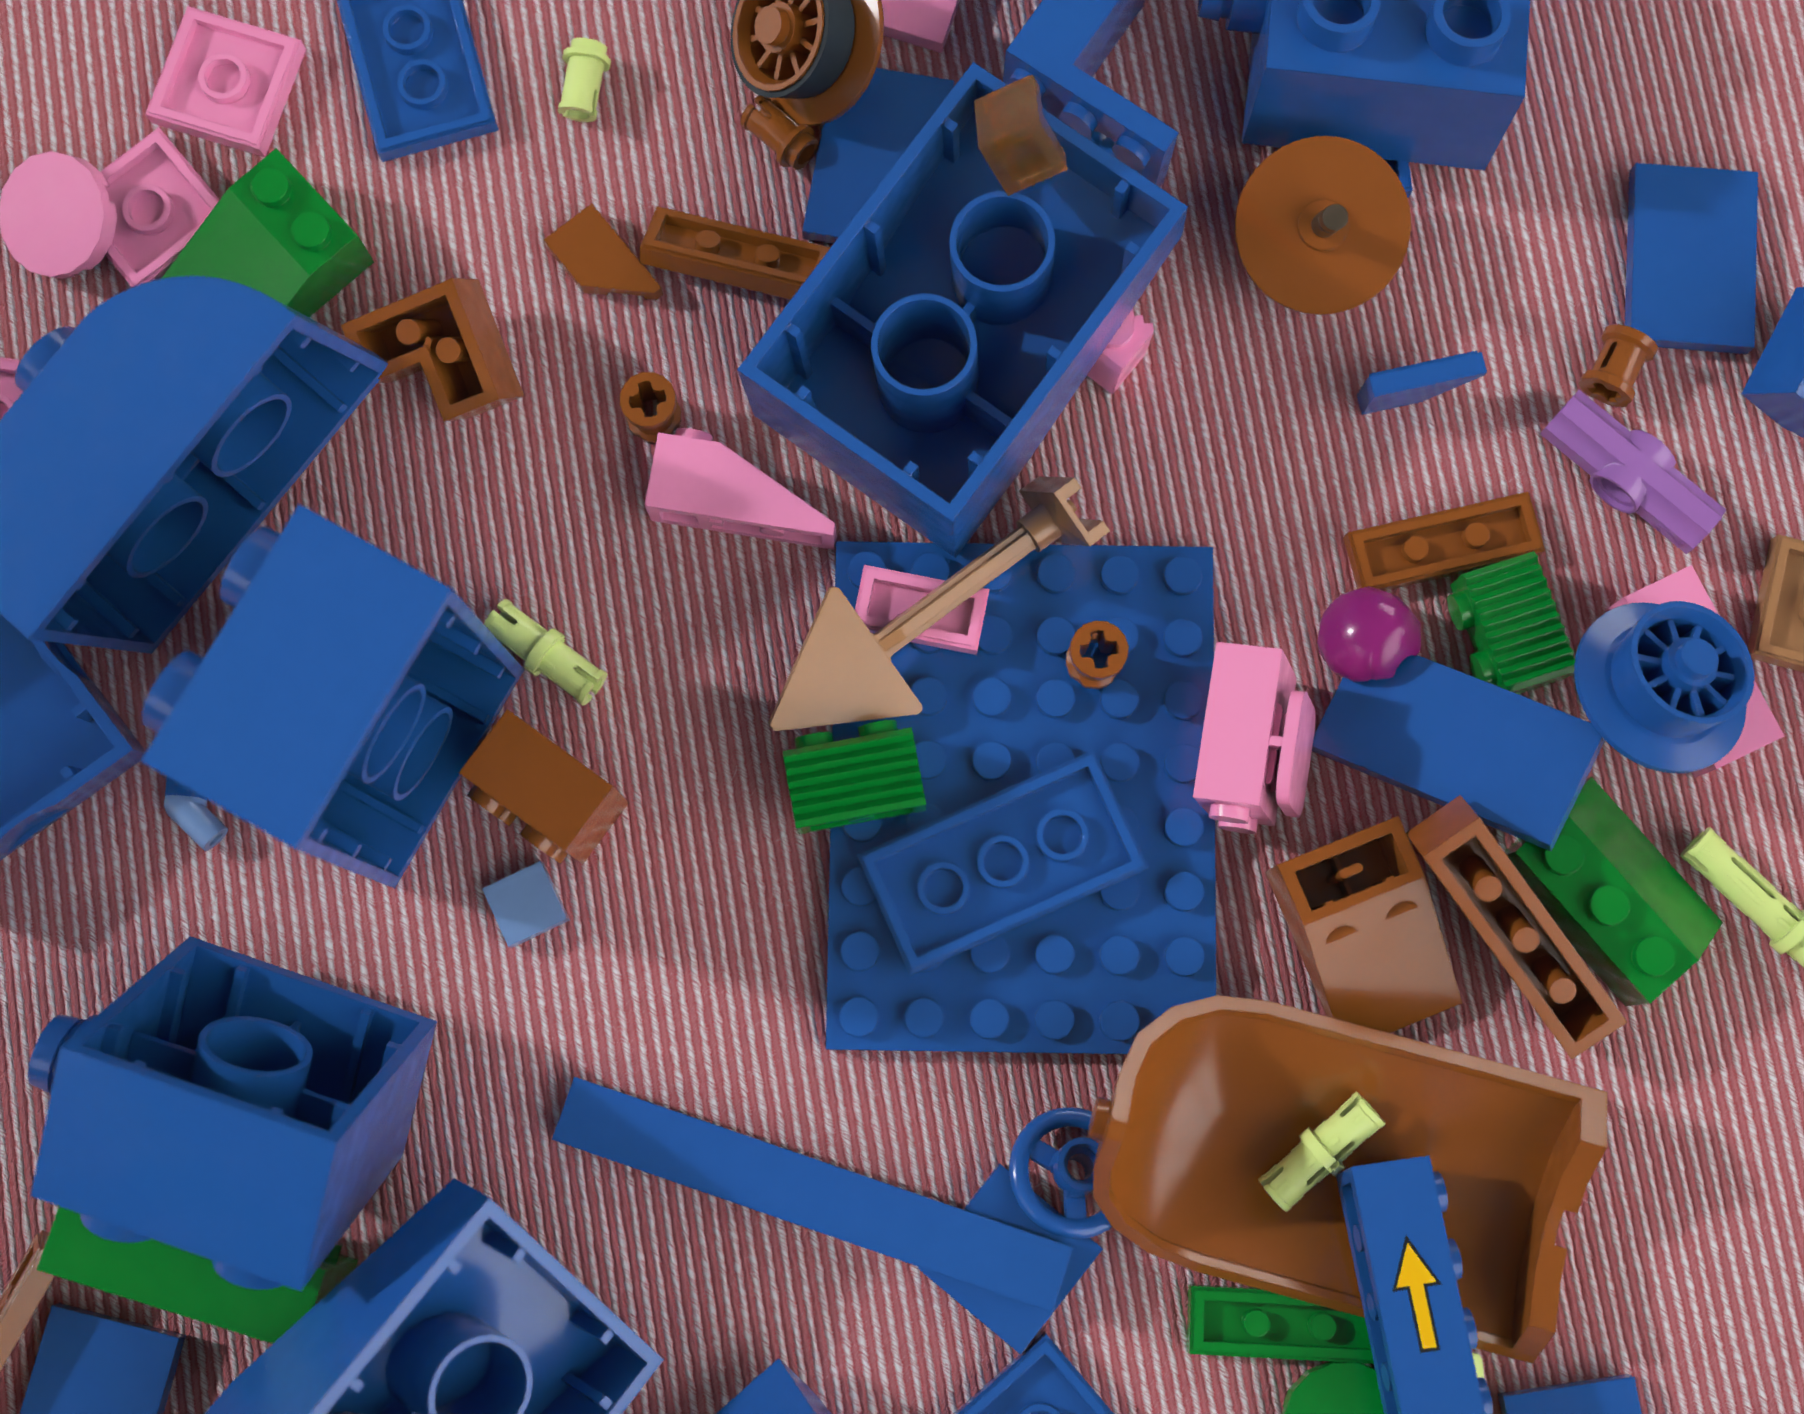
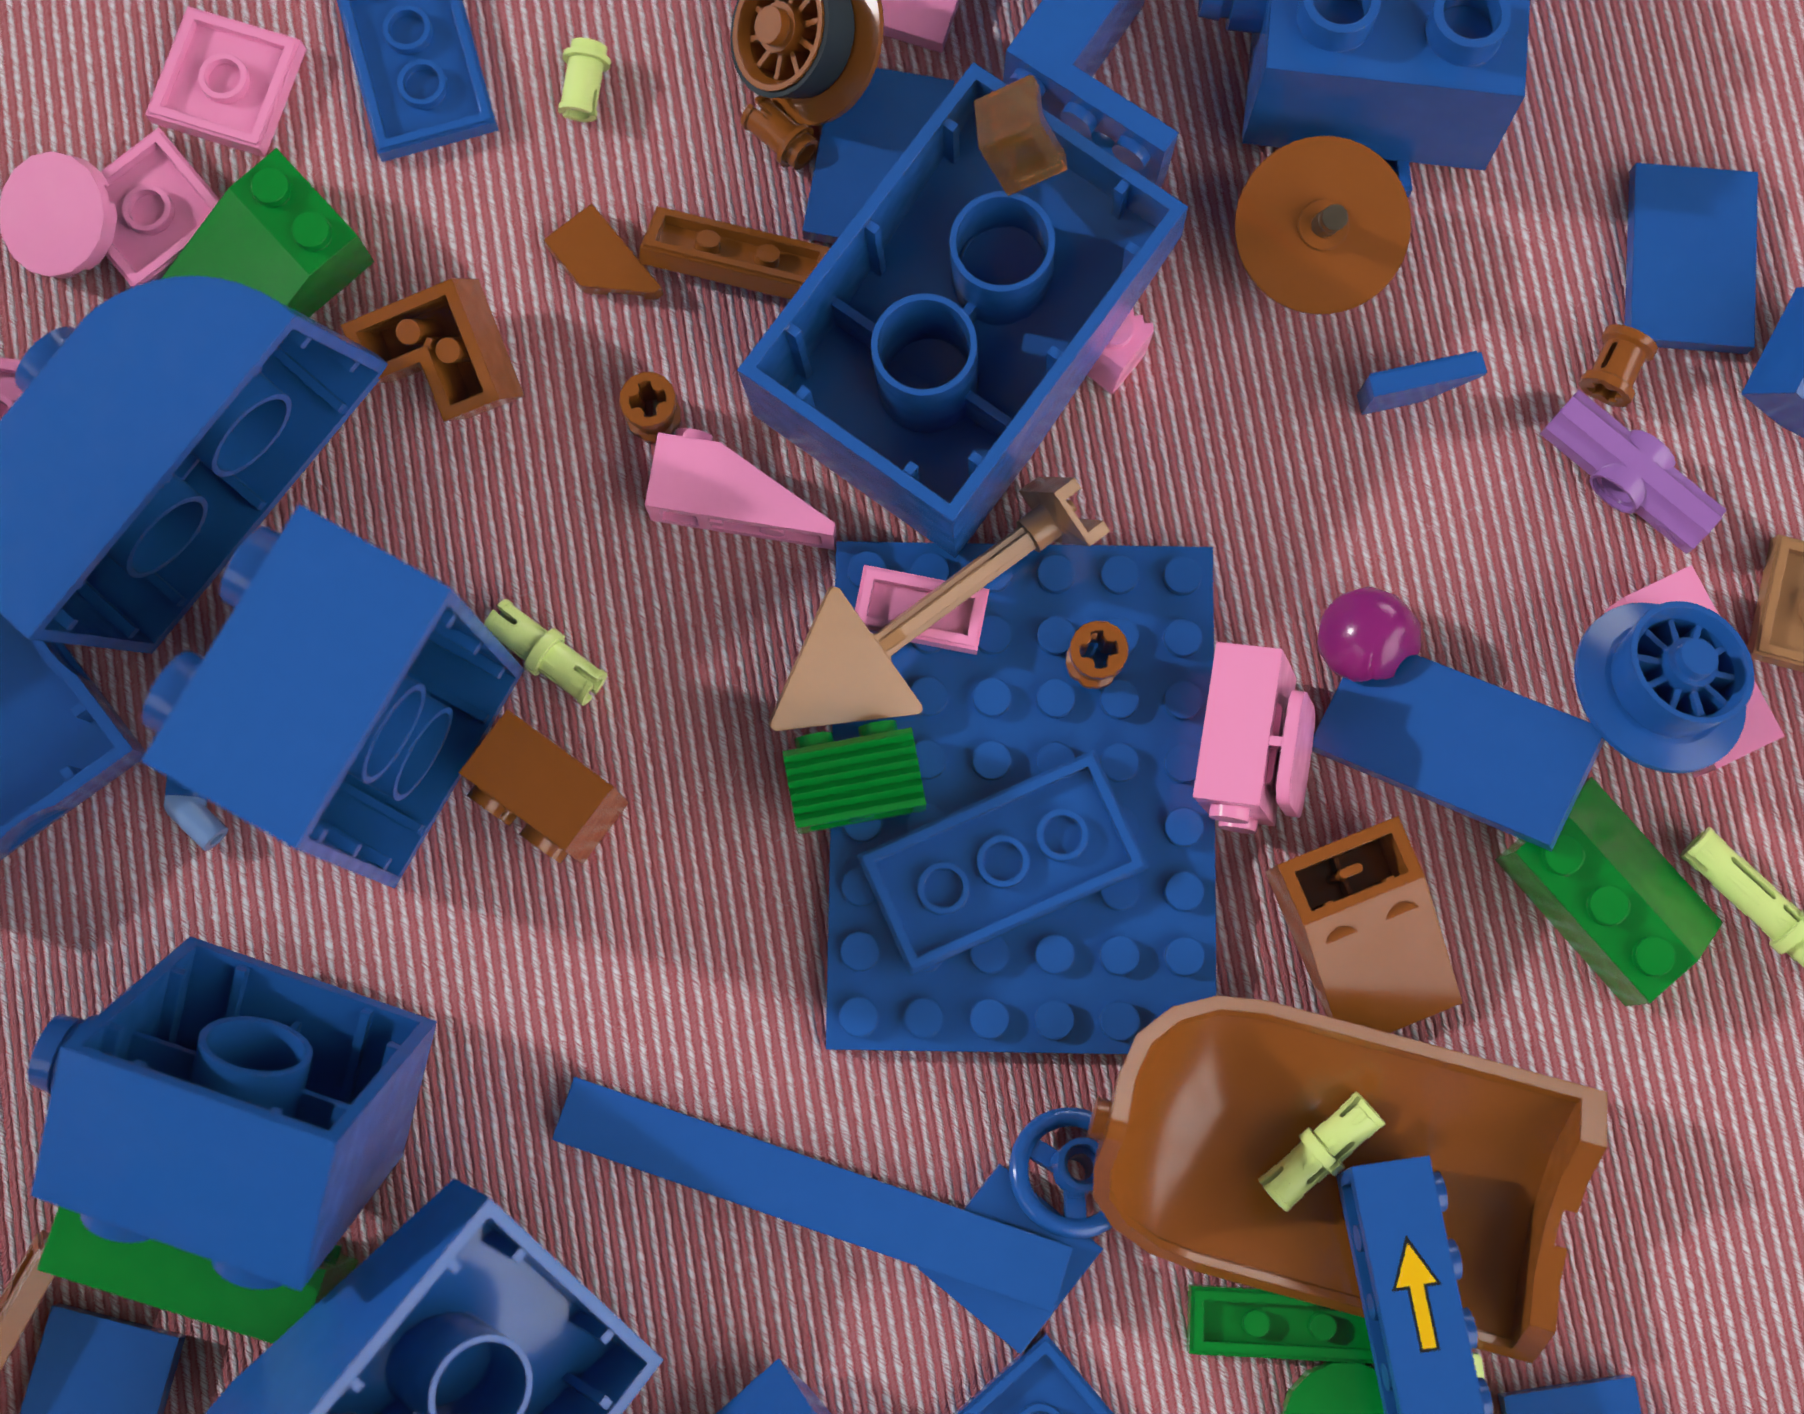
(525, 904): medium blue tile -> none
(1443, 543): dark orange tile -> none
(1512, 625): green brick -> none
(1516, 926): dark orange brick -> none

